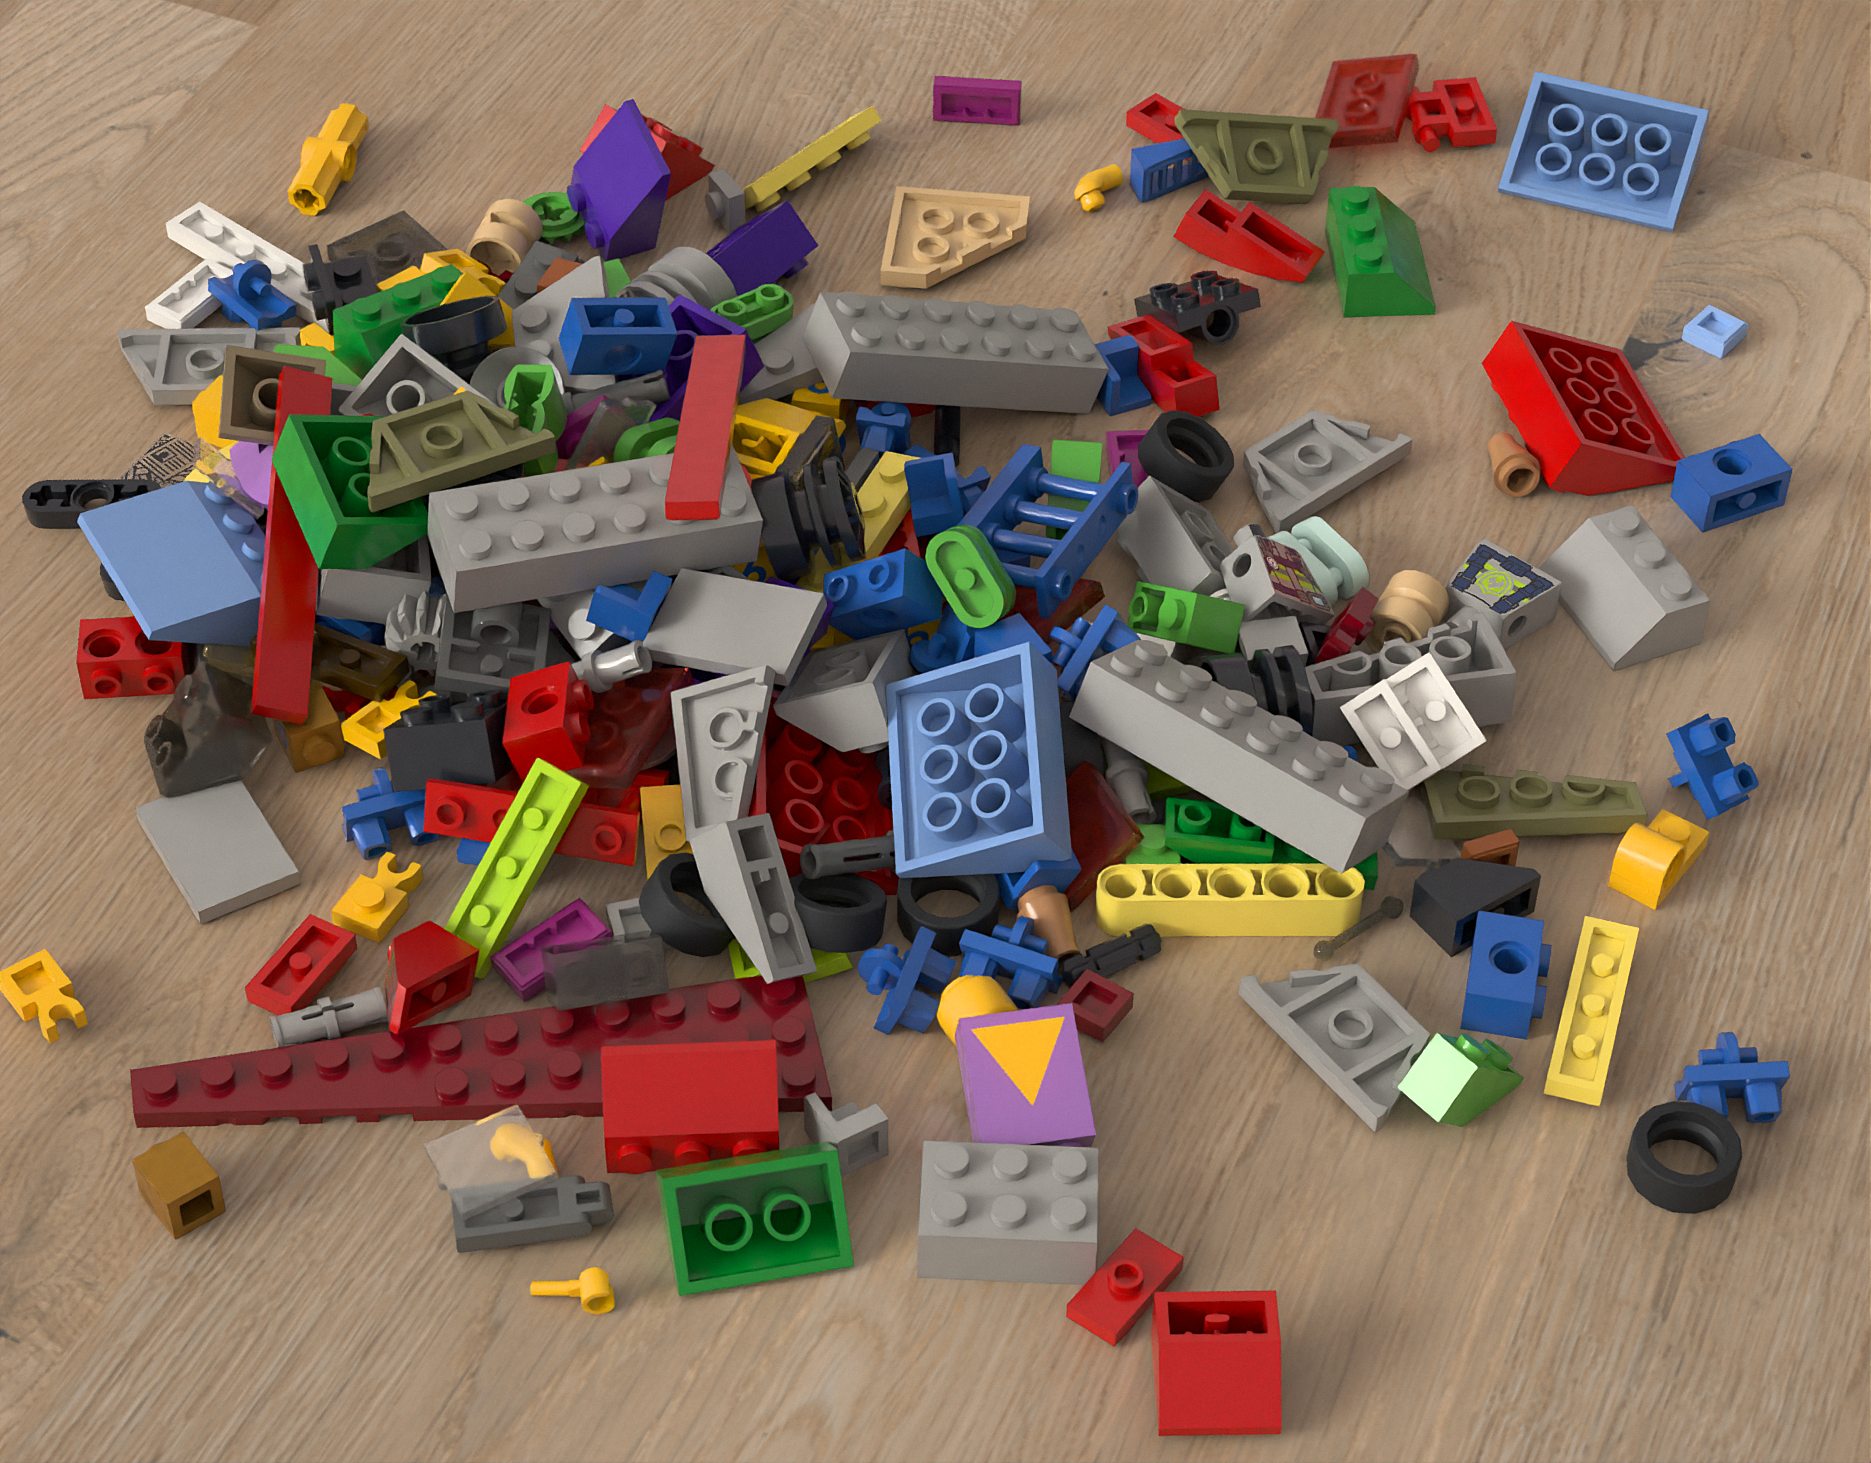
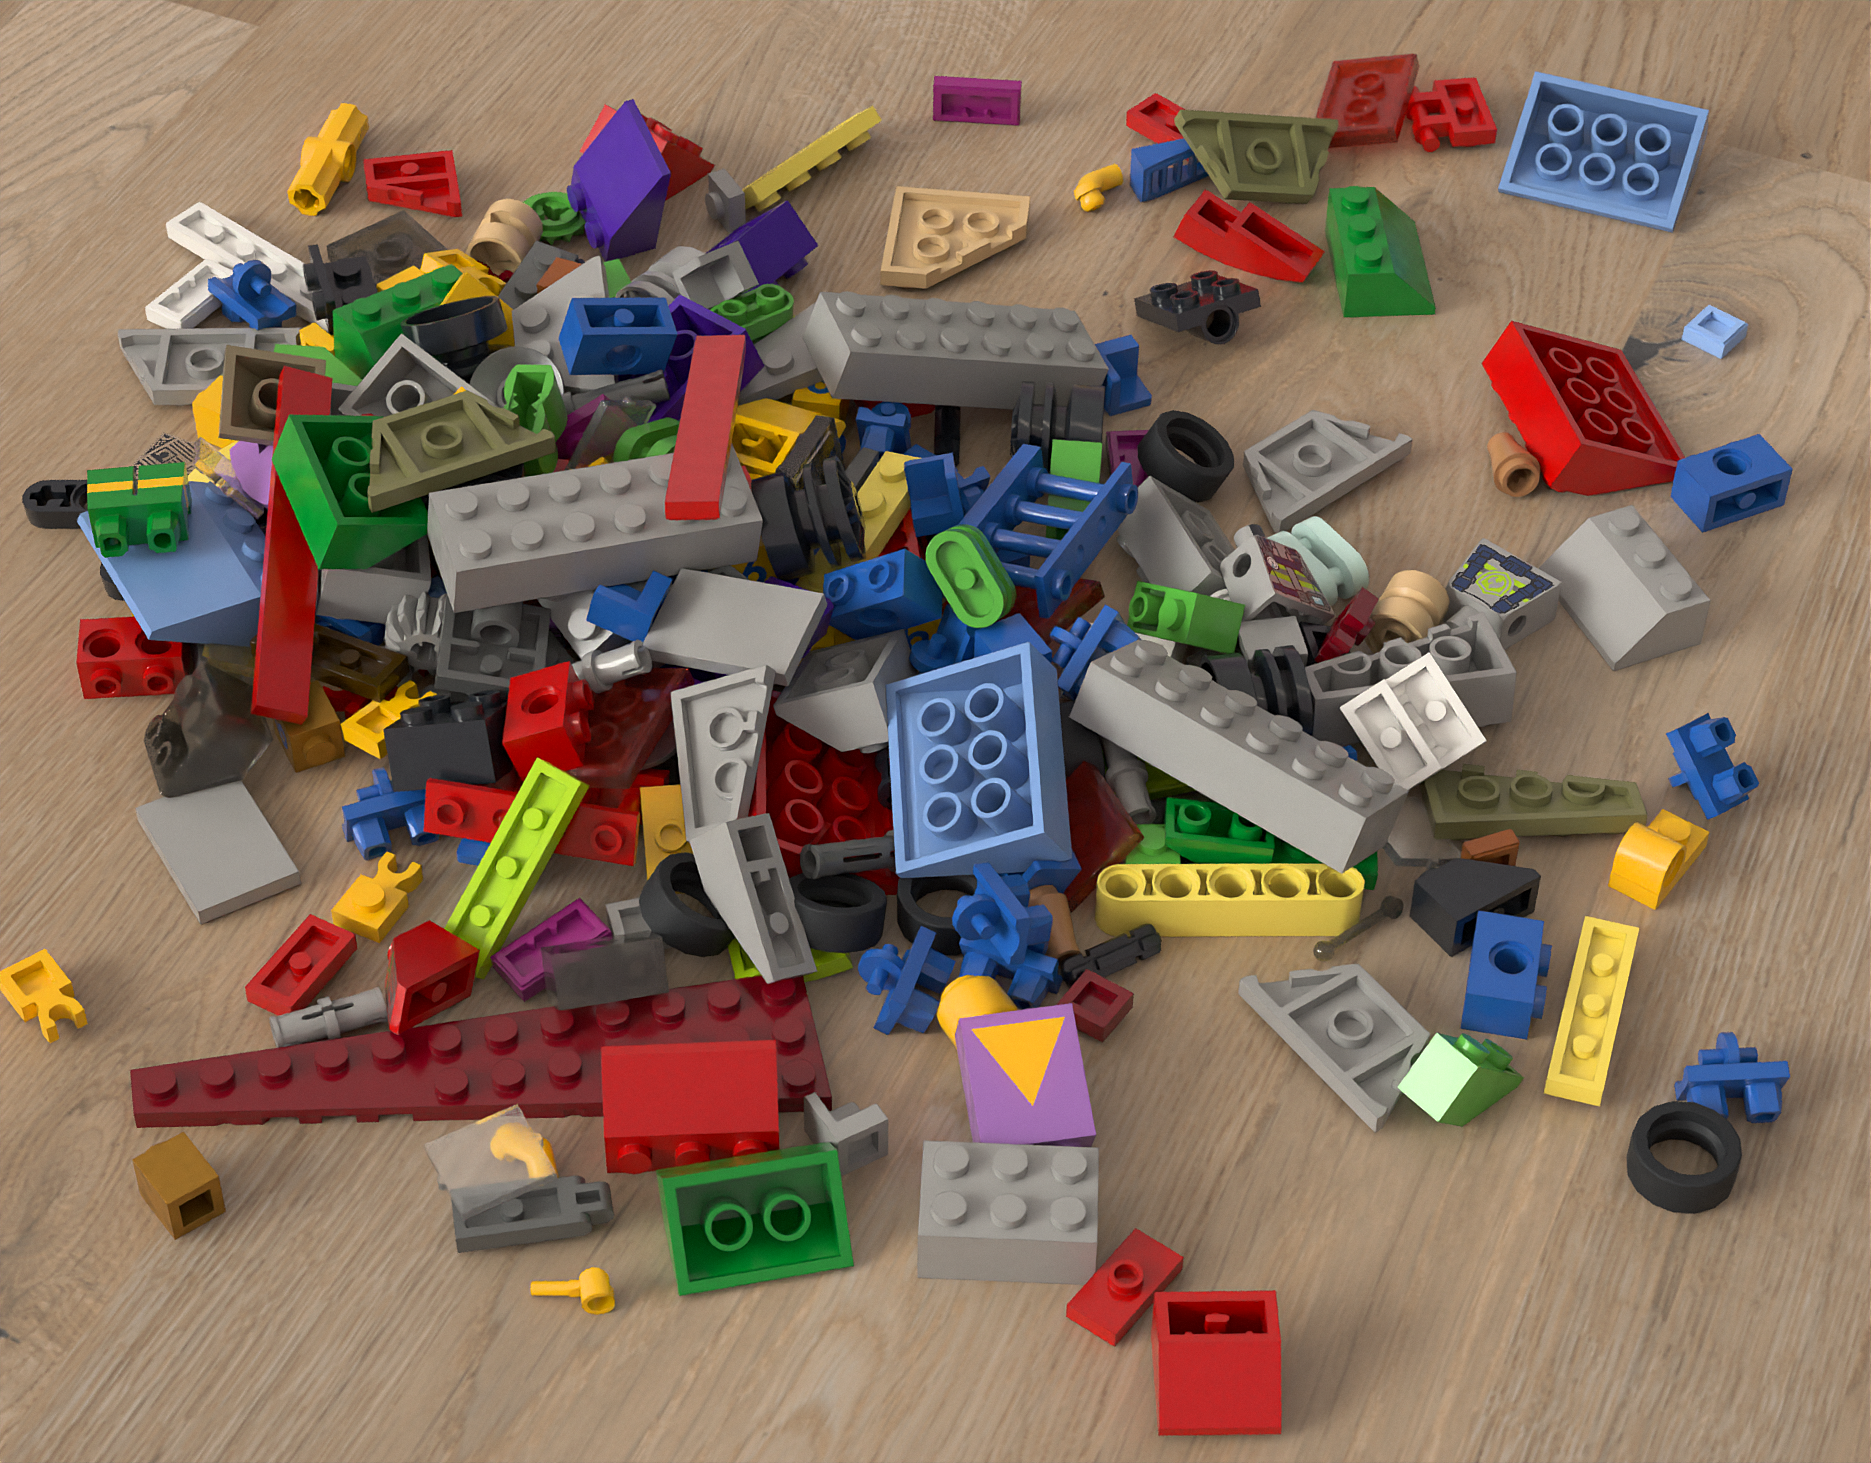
(139, 514): none -> green hips
(415, 182): none -> red wing
(716, 276): none -> light grey panel
(1002, 914): none -> blue hips
(1042, 423): none -> black wheel
(1169, 367): red slope -> none

